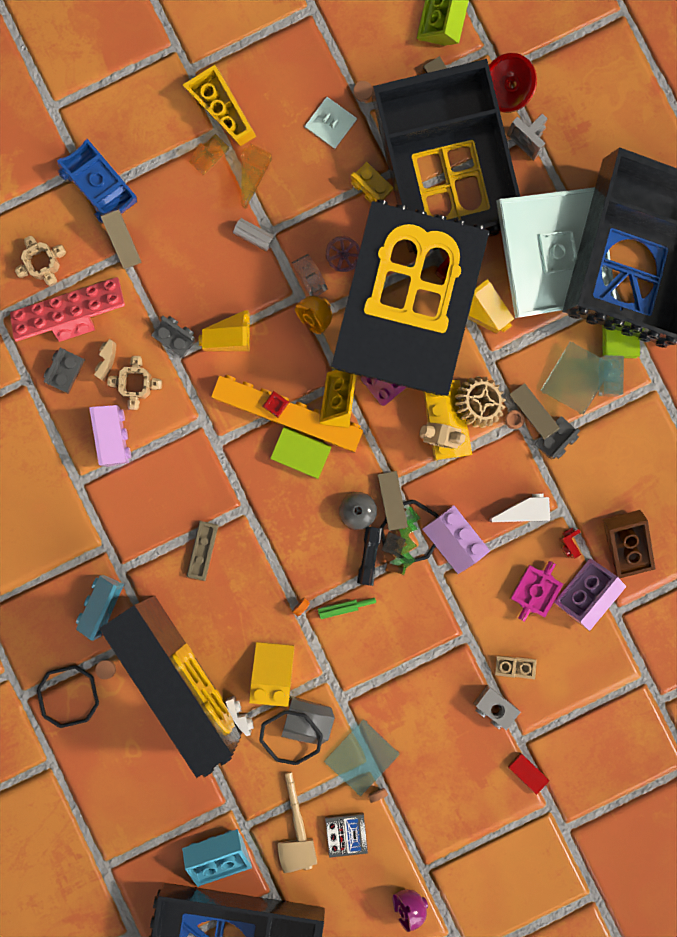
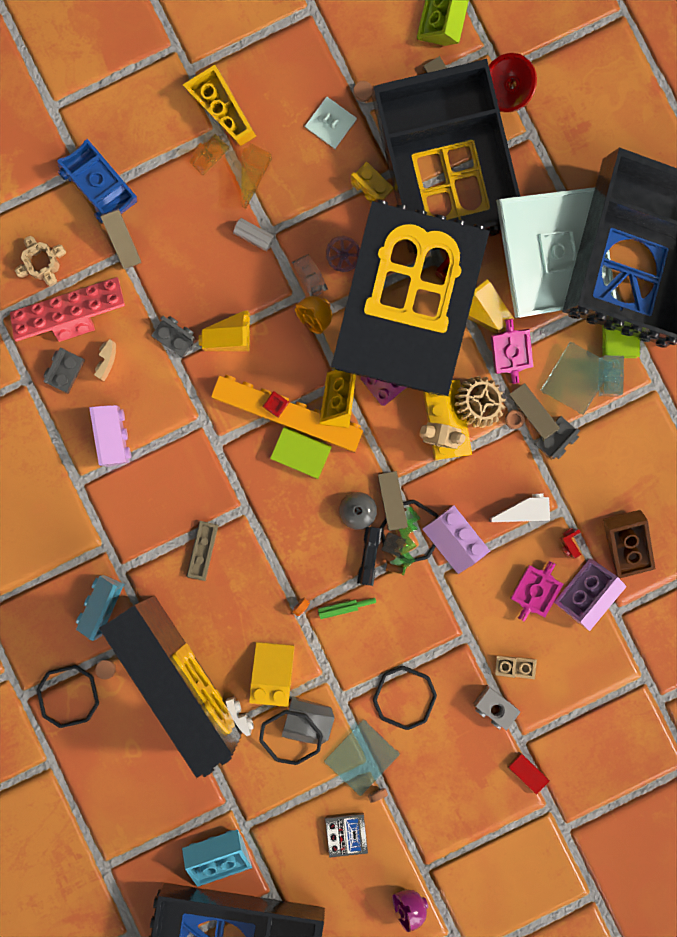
(120, 383): tan piece -> none
(301, 852): tan piece -> none
(429, 708): none -> black piece
(512, 351): none -> plate
(528, 137): light grey bracket -> none

